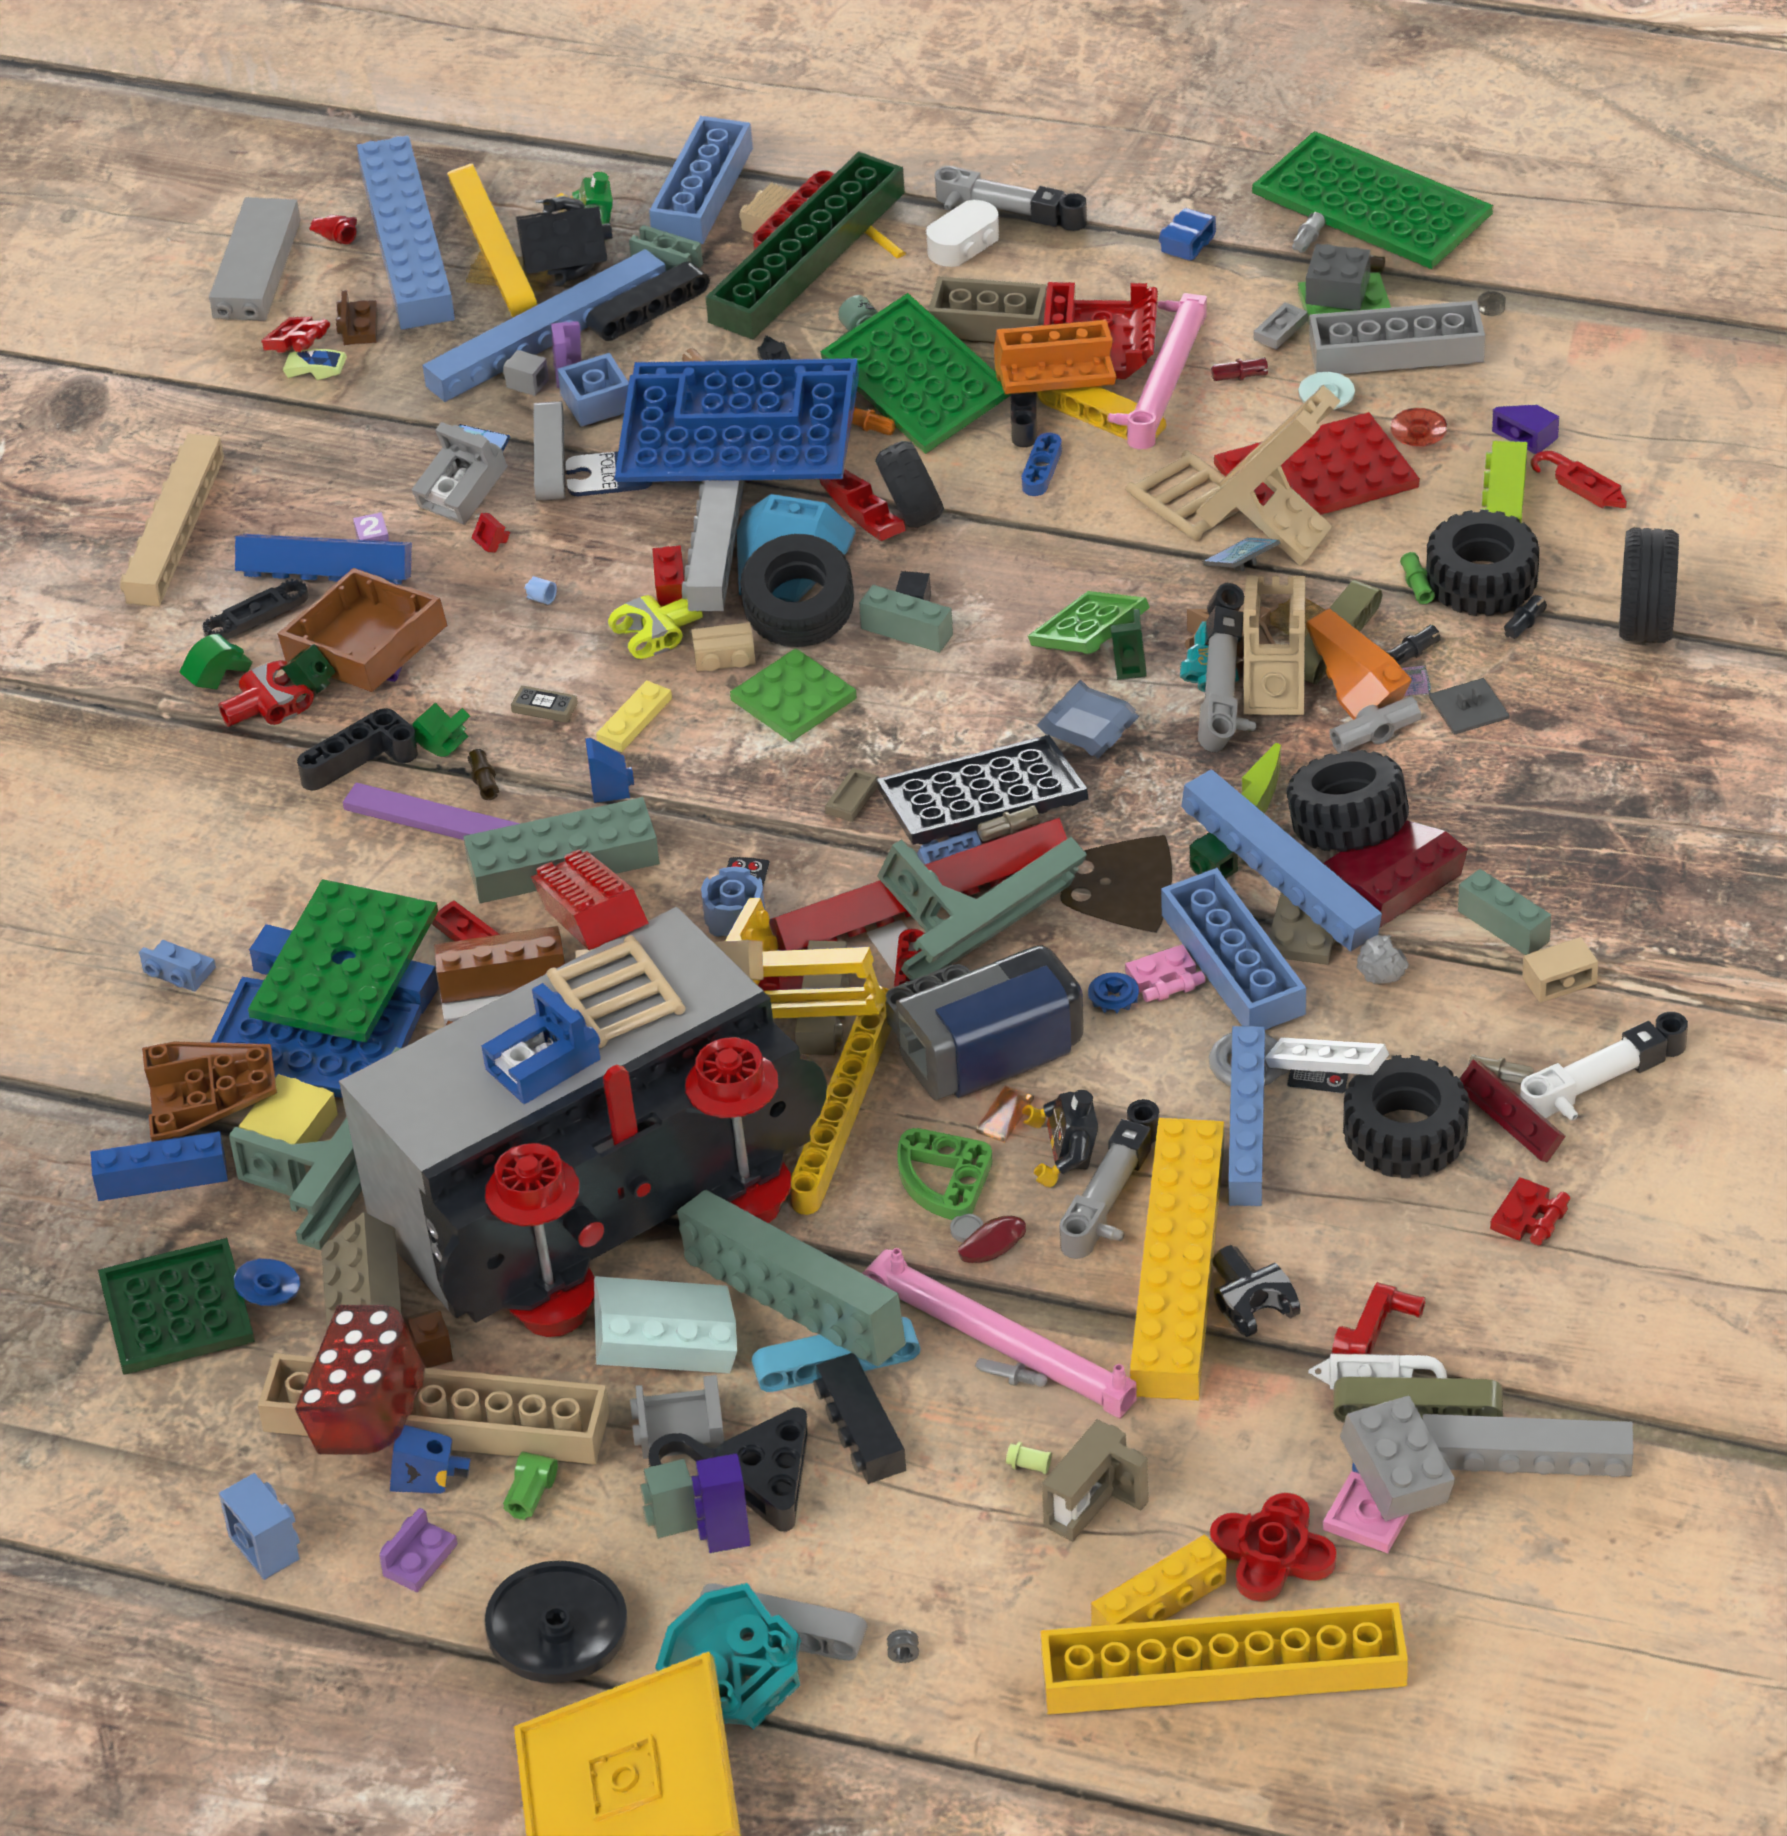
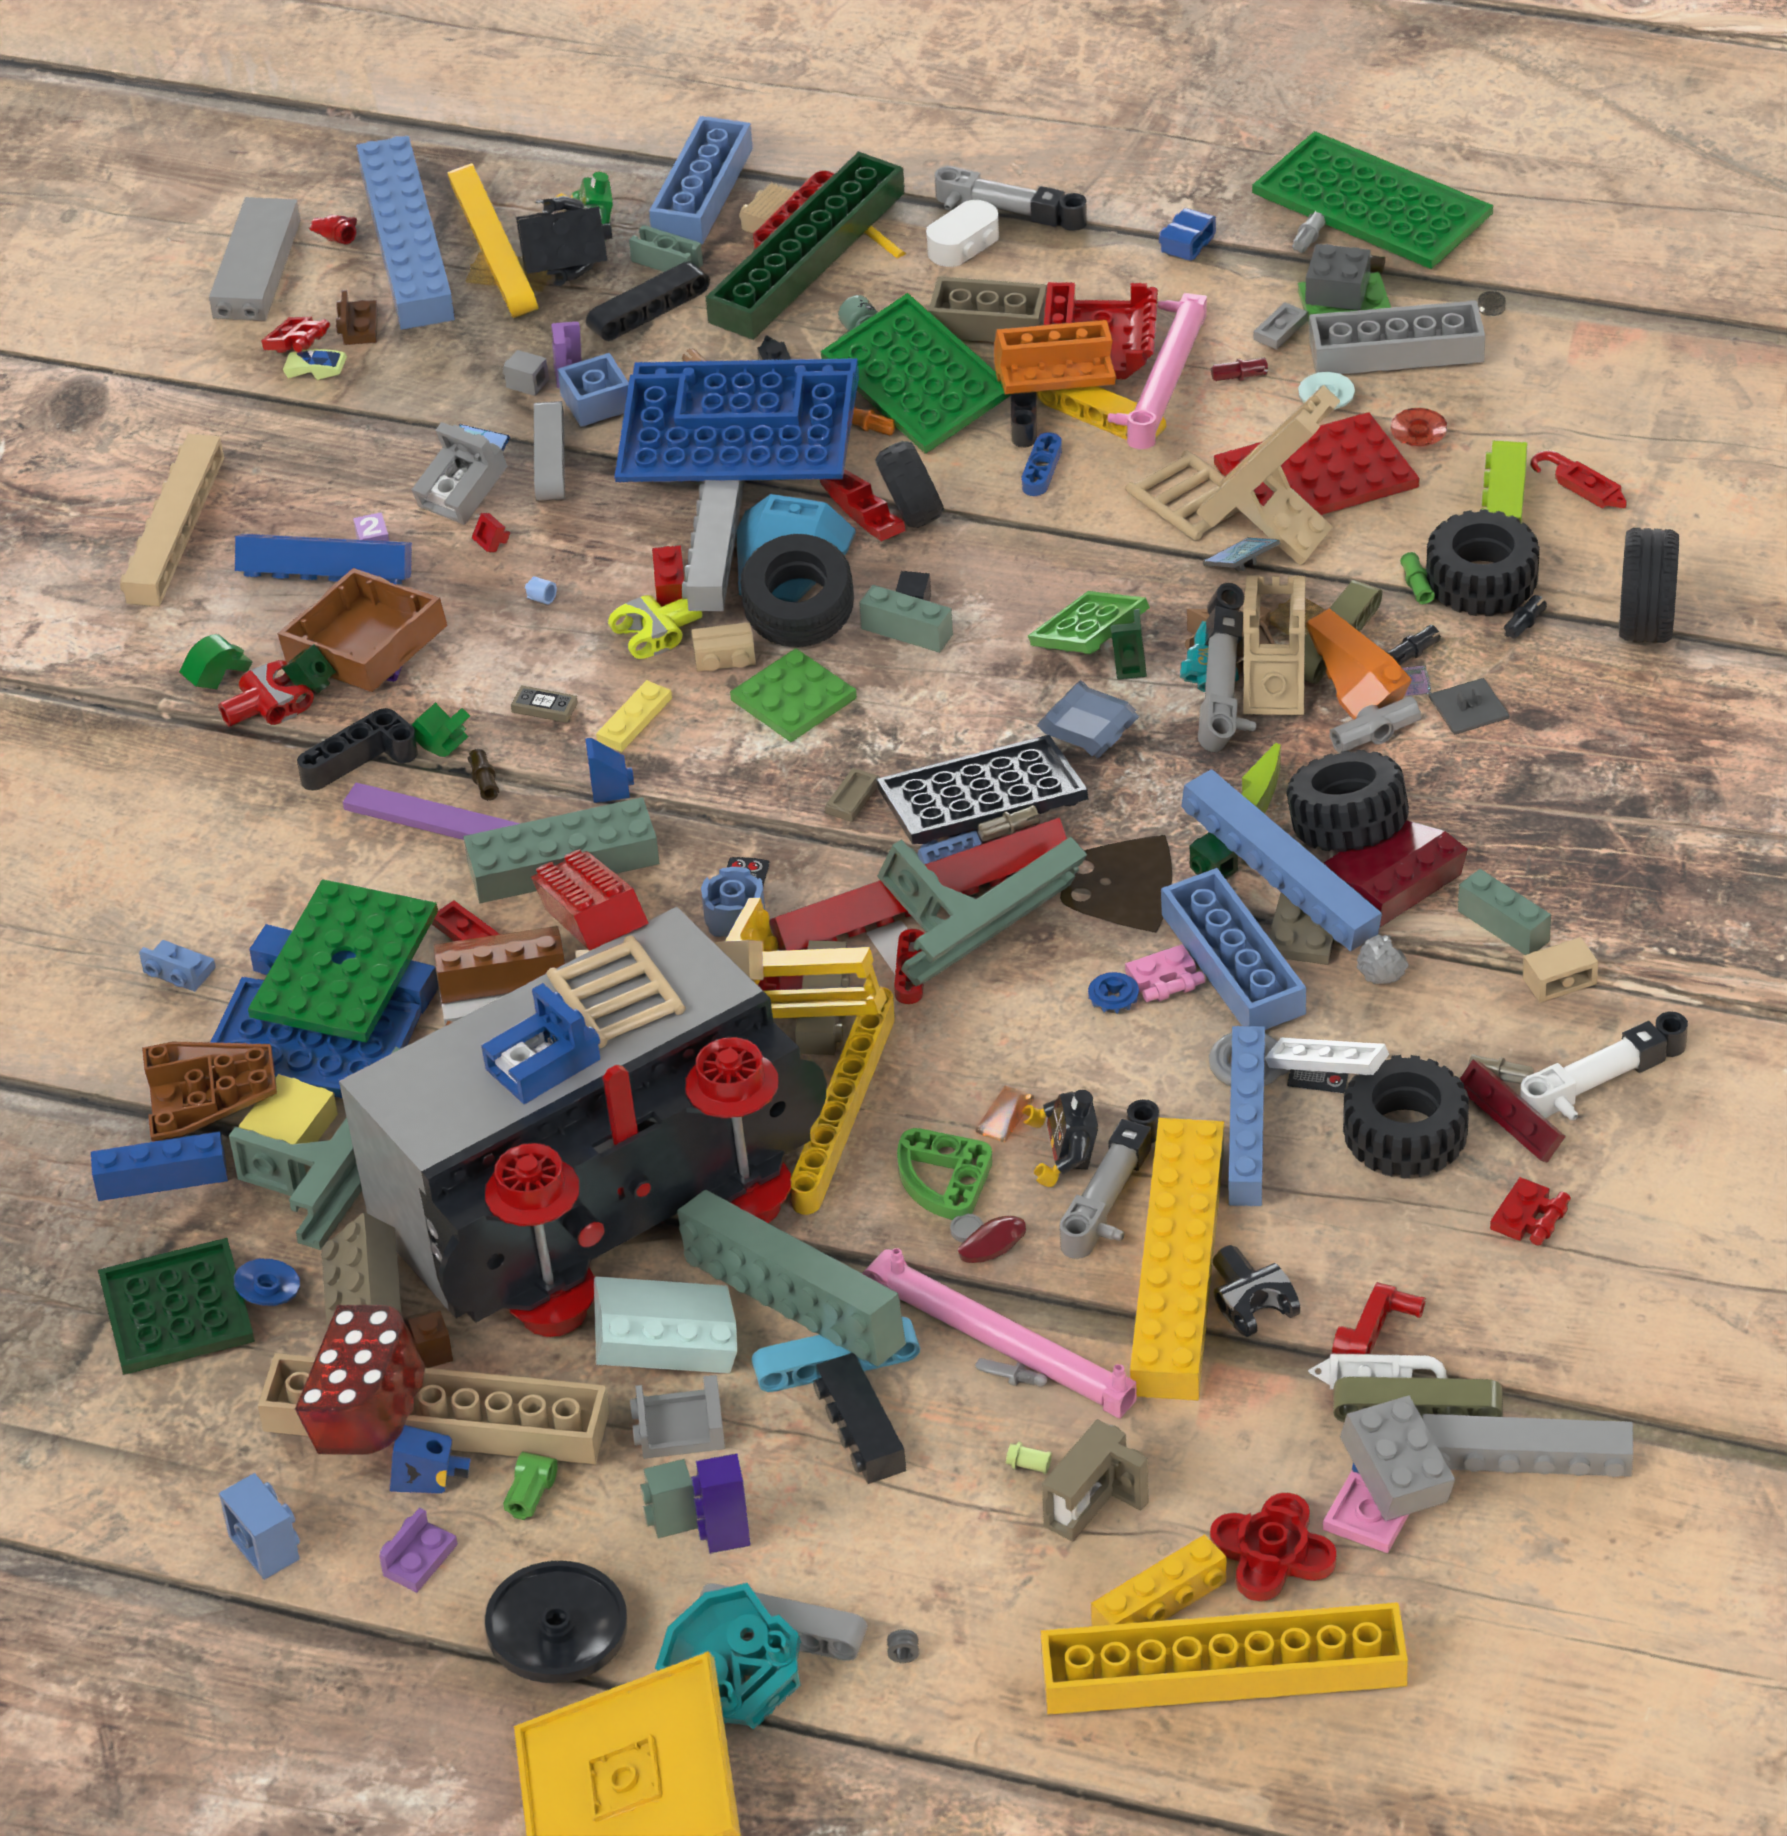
(257, 609): black plate -> none
(532, 330): medium blue brick -> none
(602, 478): white piece -> none
(769, 1461): black piece -> none
(987, 1023): piece -> none
(1526, 424): dark purple slope -> none

